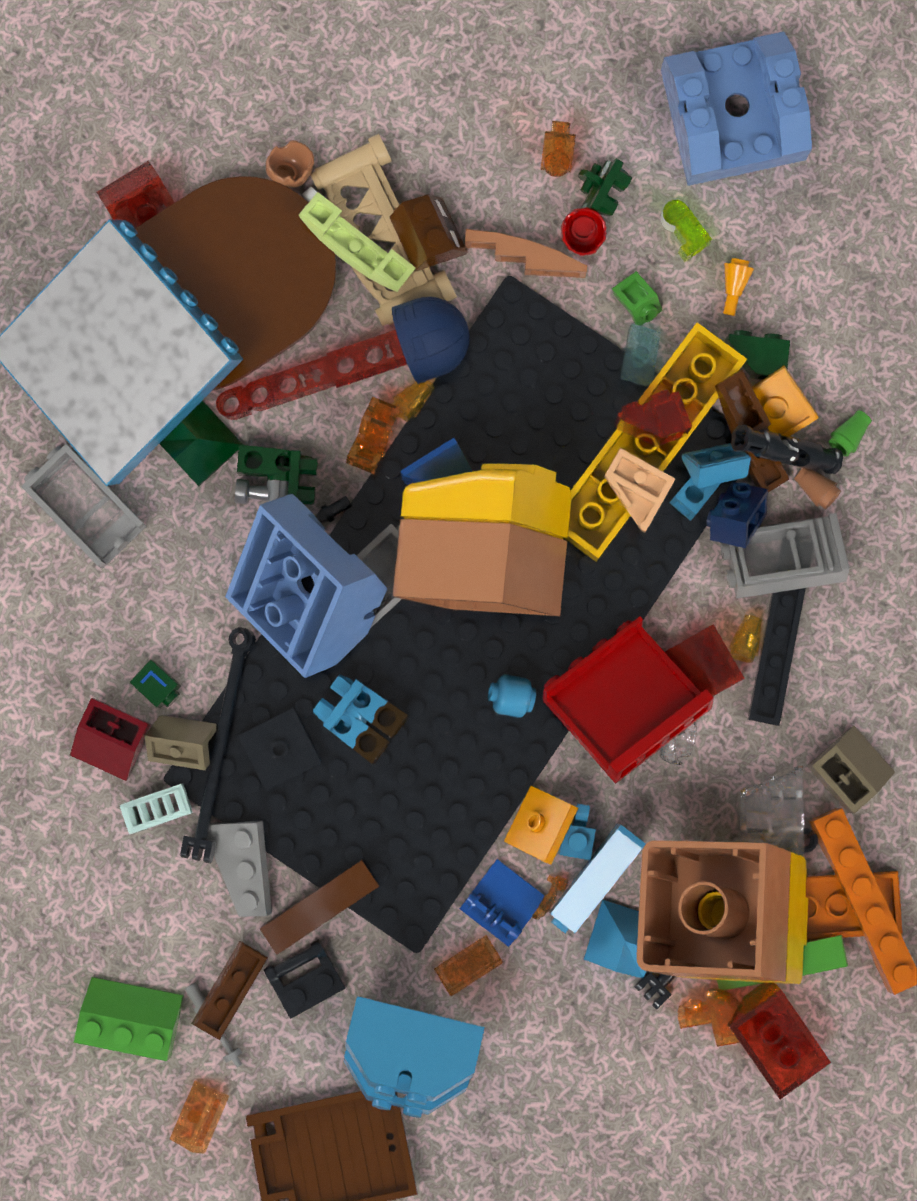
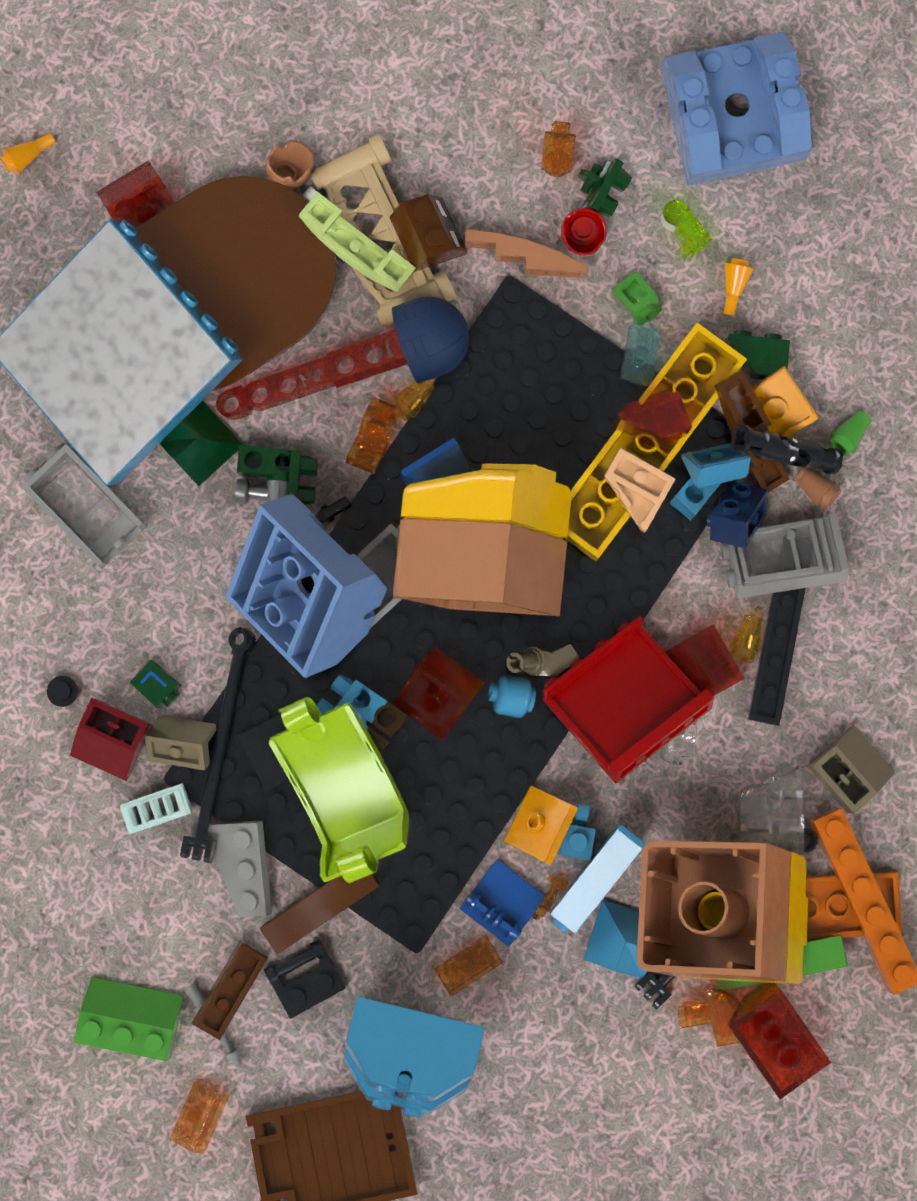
(19, 156): none -> light orange cone
(62, 691): none -> black plate
(341, 788): none -> lime panel
(438, 693): none -> clear red slope
(542, 661): none -> dark tan arm

